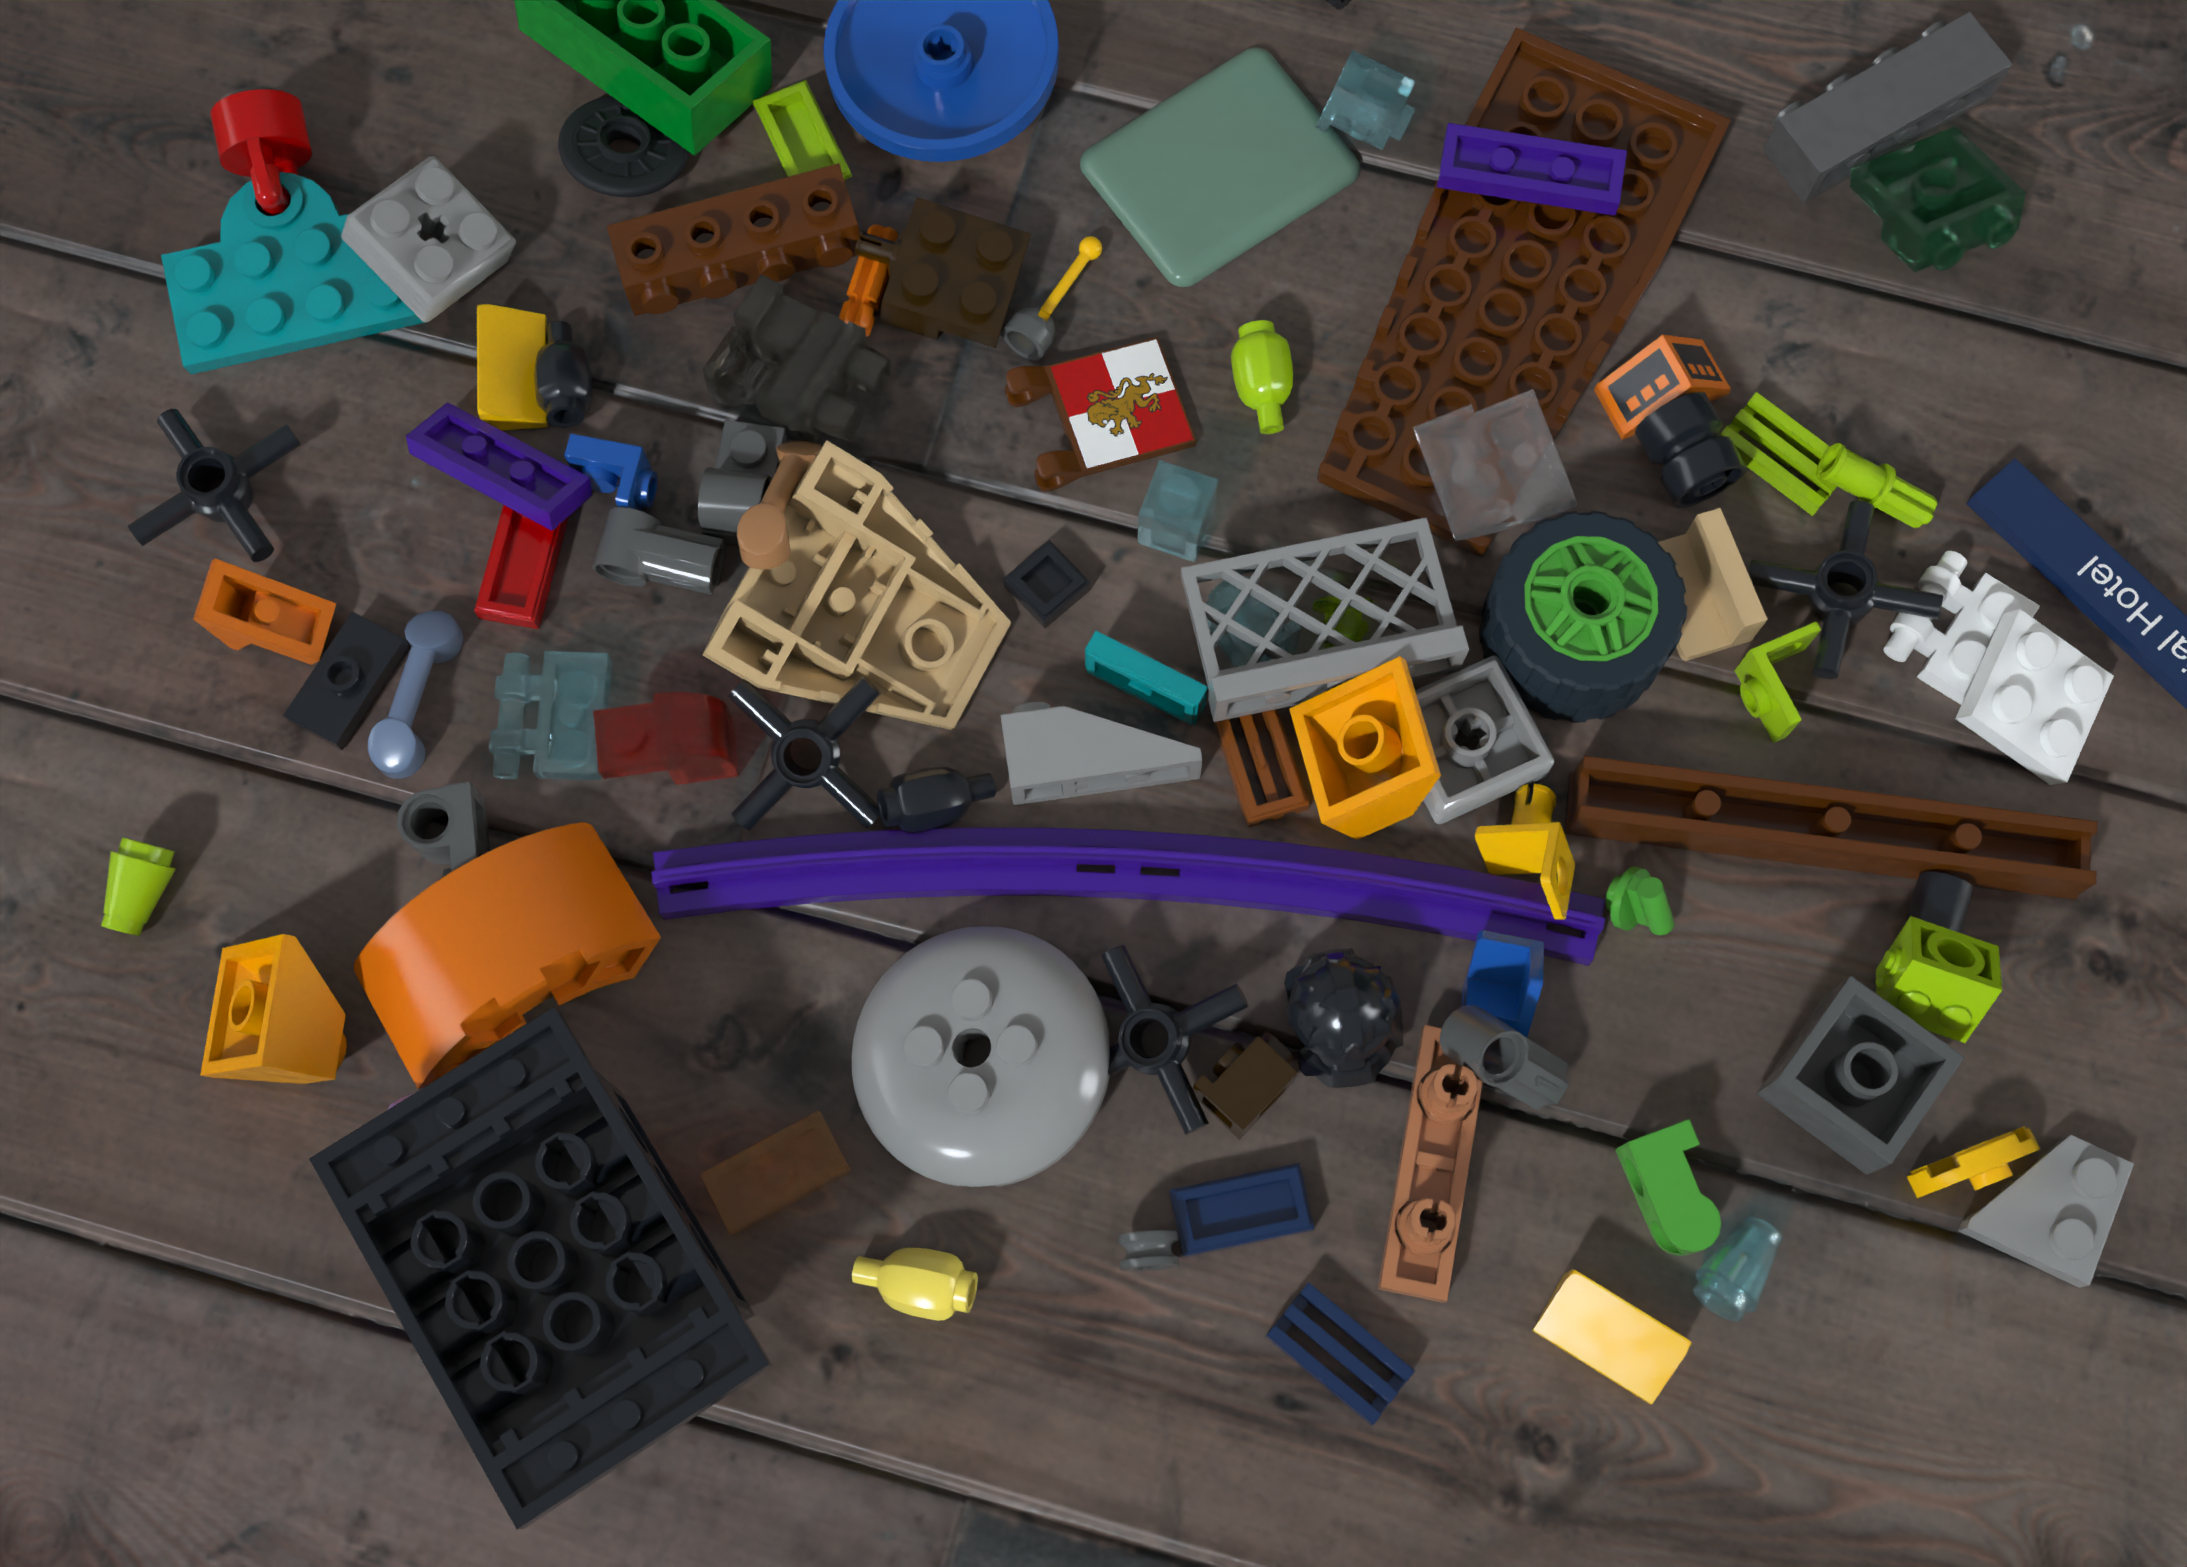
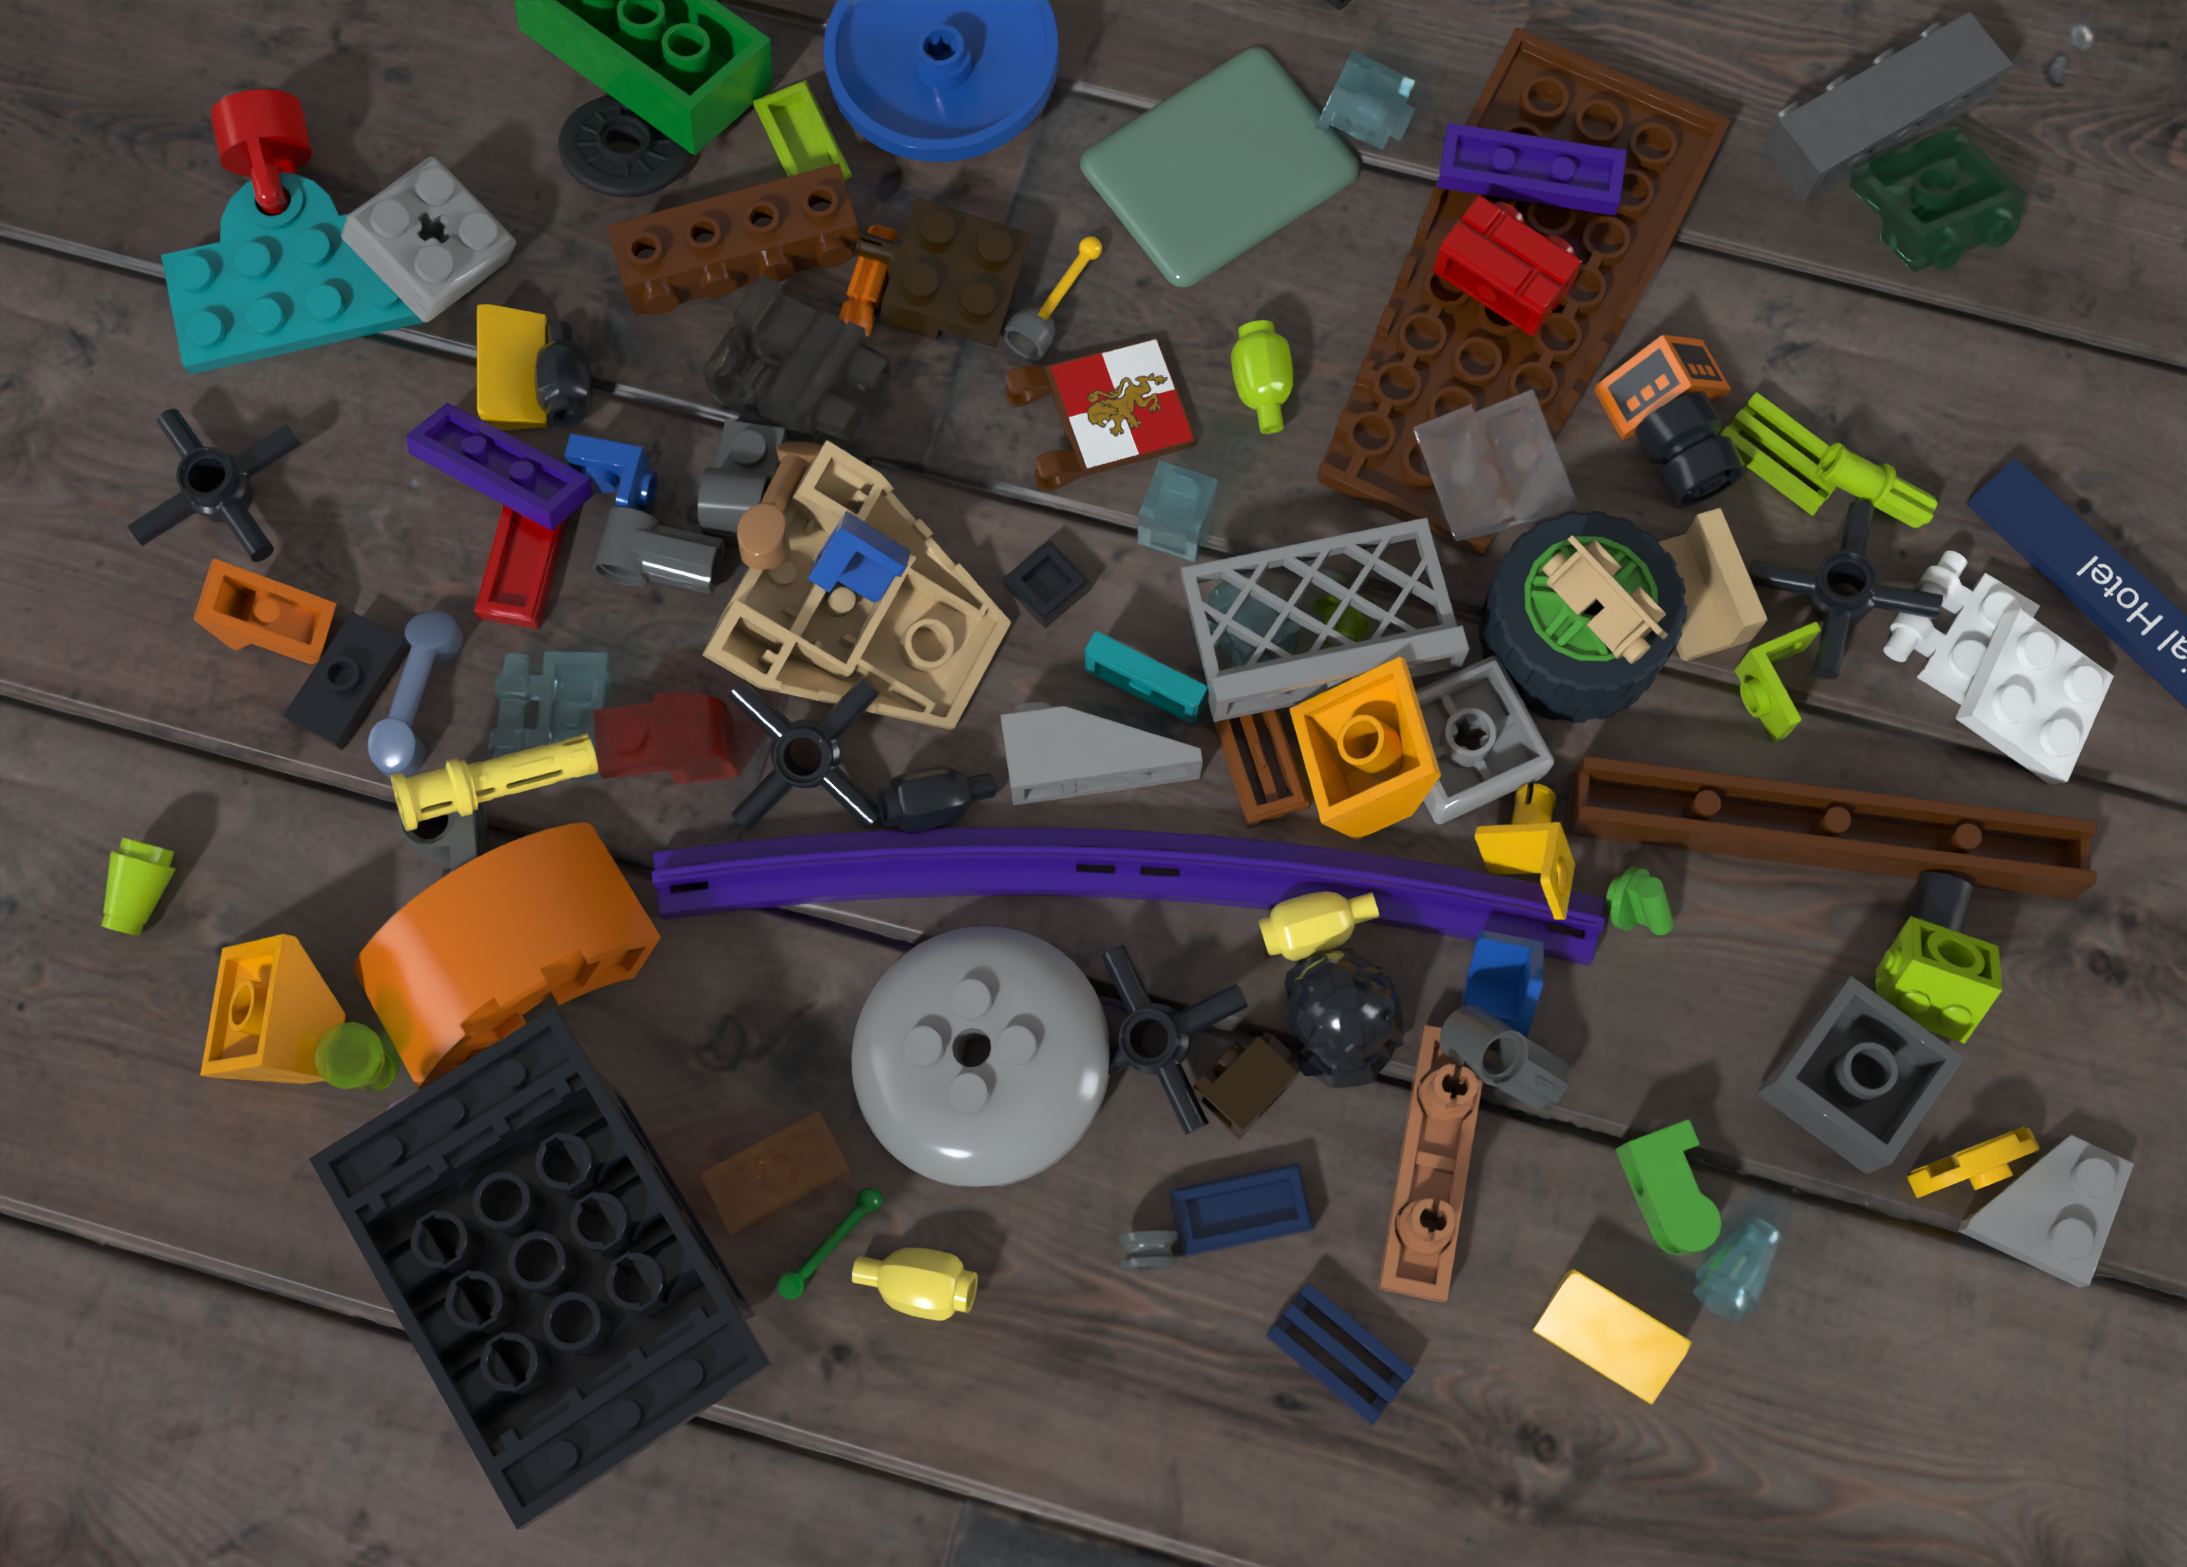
(354, 1058): none -> clear neon green pin
(464, 785): none -> light yellow pin
(793, 1285): none -> green hinge
(859, 559): none -> blue panel
(1314, 923): none -> light yellow plant
(1507, 264): none -> red brick
(1589, 578): none -> tan hinge

